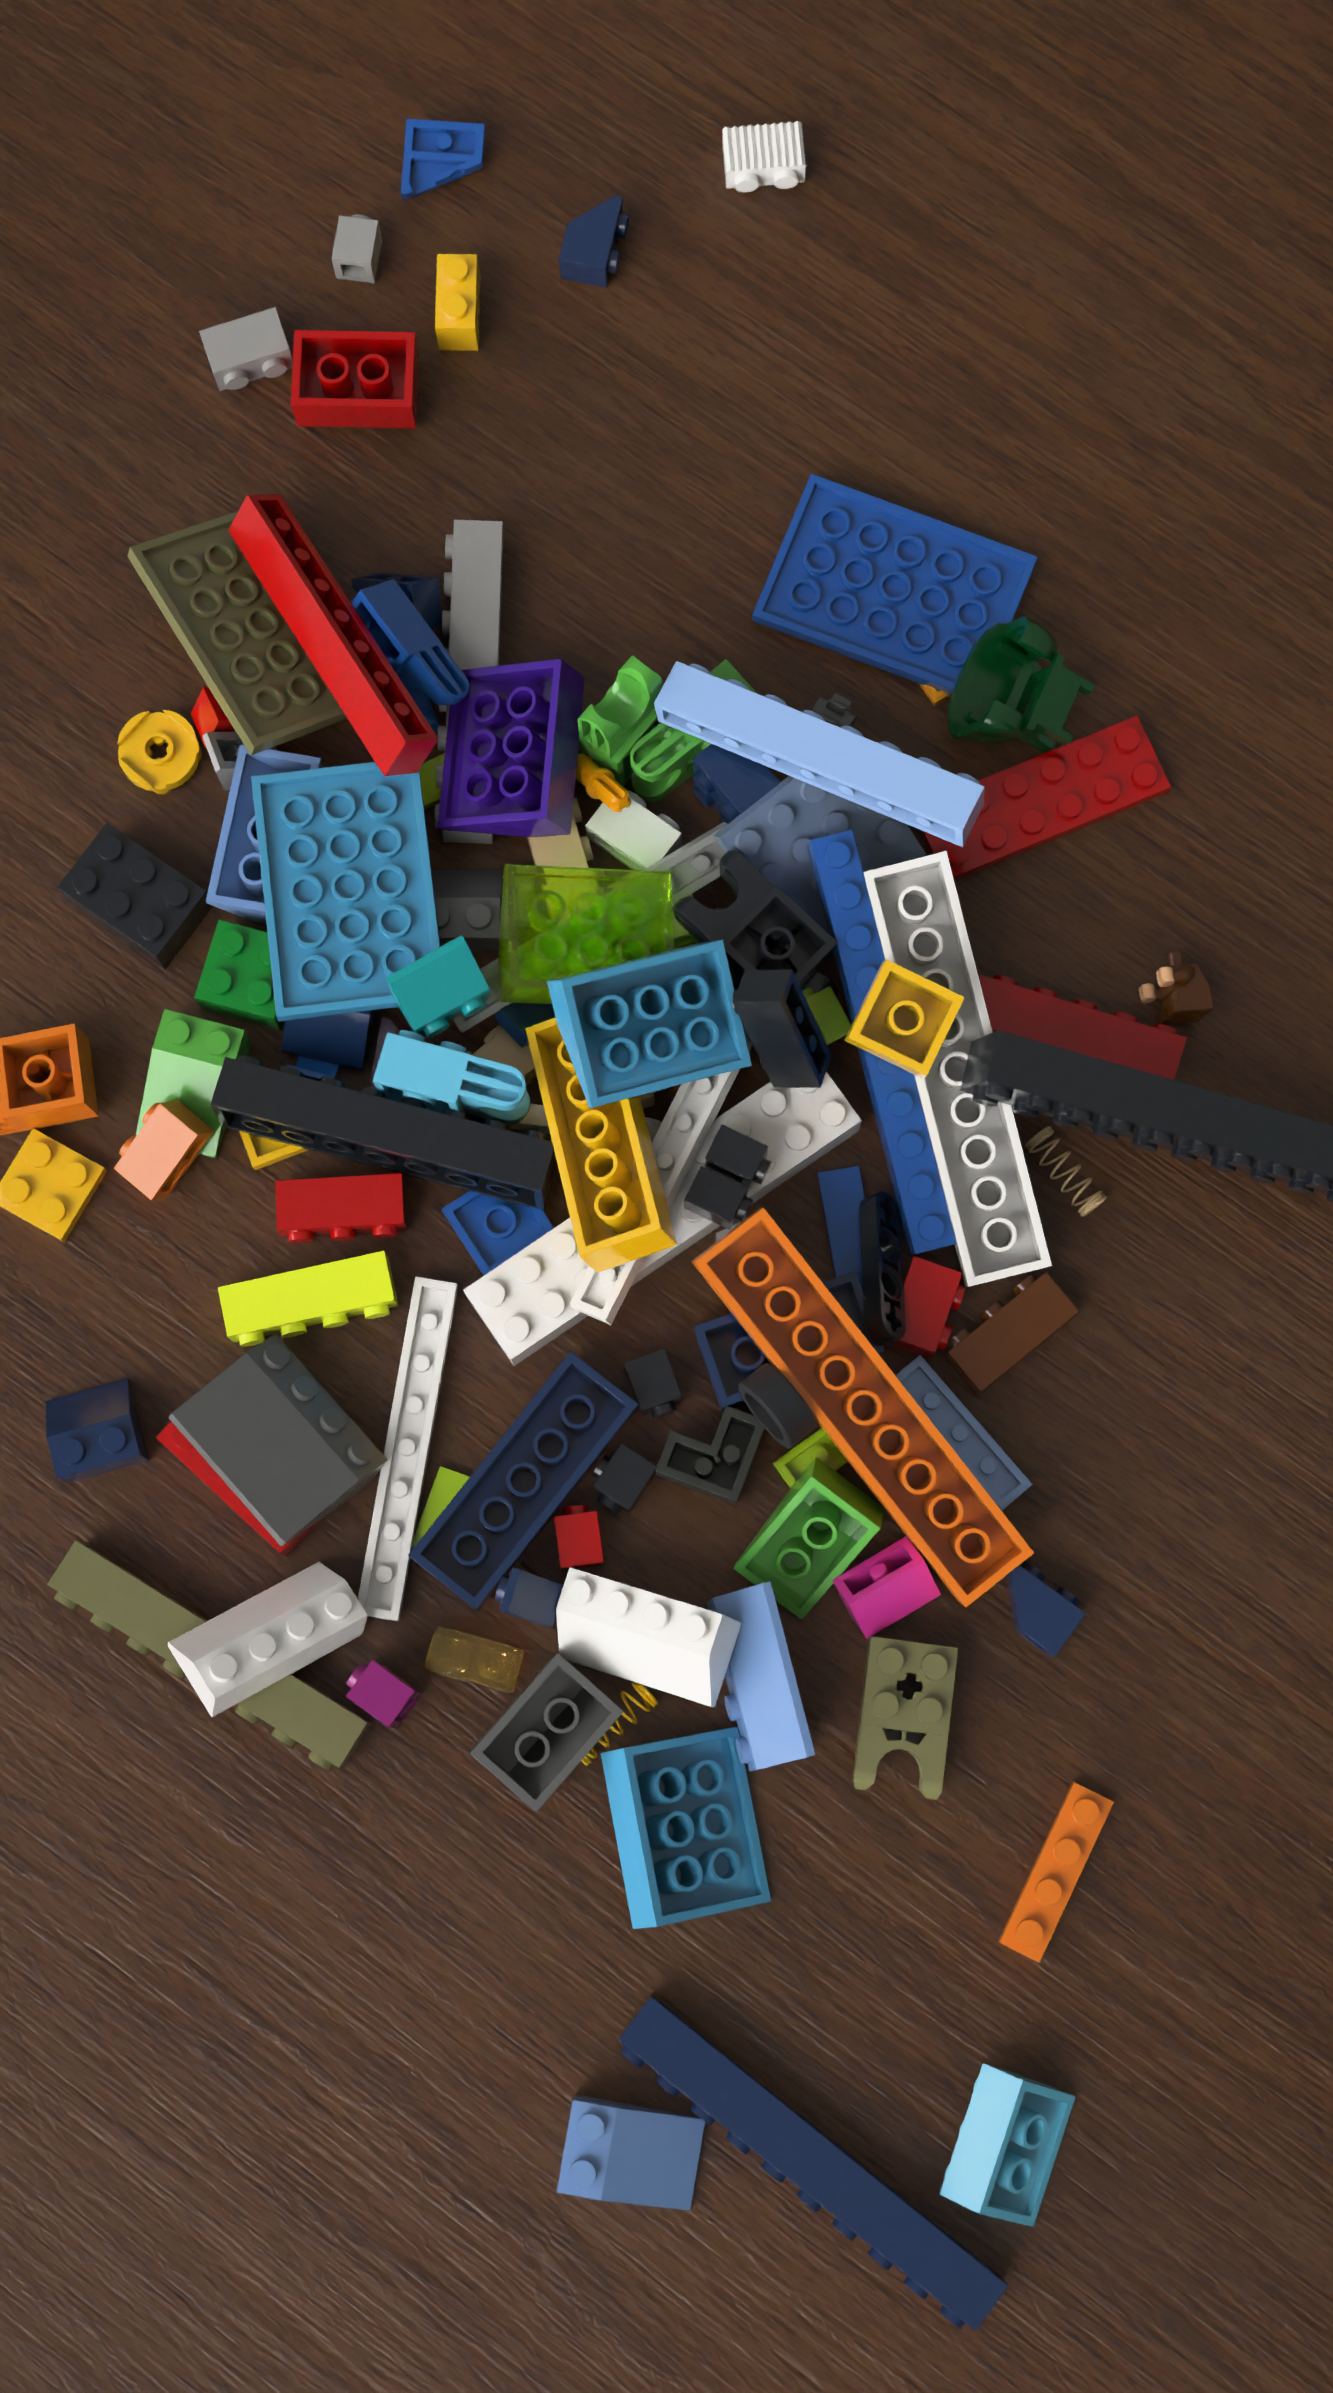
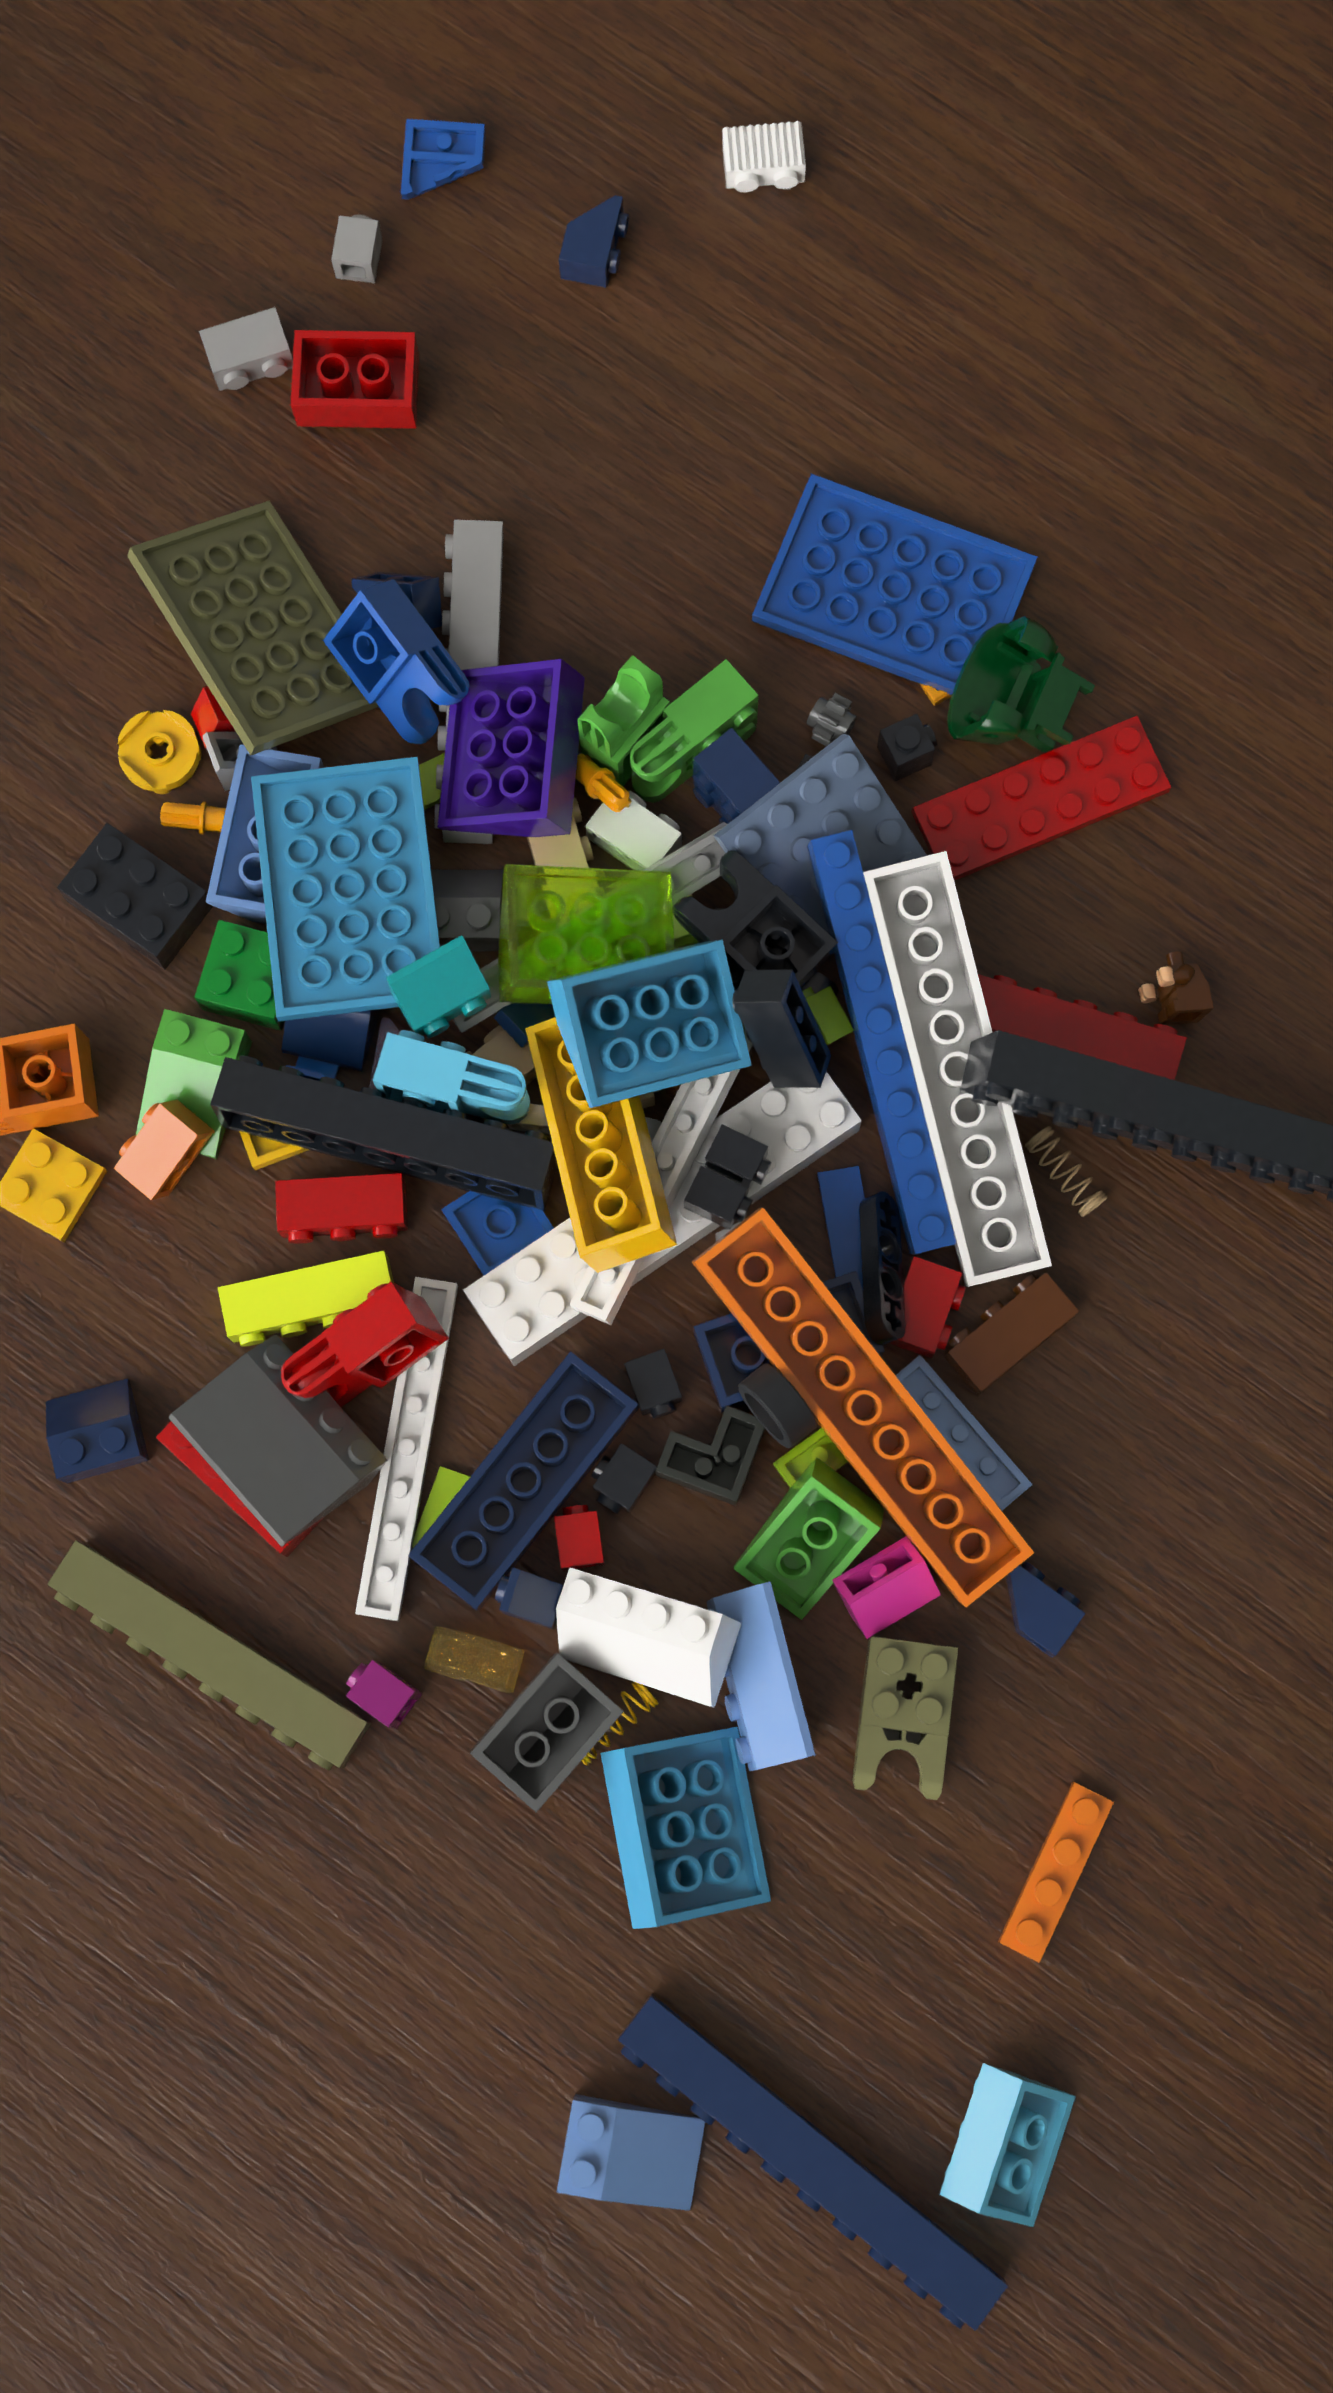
(192, 816): none -> light orange axle
(269, 1637): white slope -> none
(332, 635): red brick -> none
(365, 1346): none -> red brick
(457, 302): yellow brick -> none
(820, 752): light blue brick -> none
(904, 1018): yellow brick -> none
(907, 746): none -> black brick

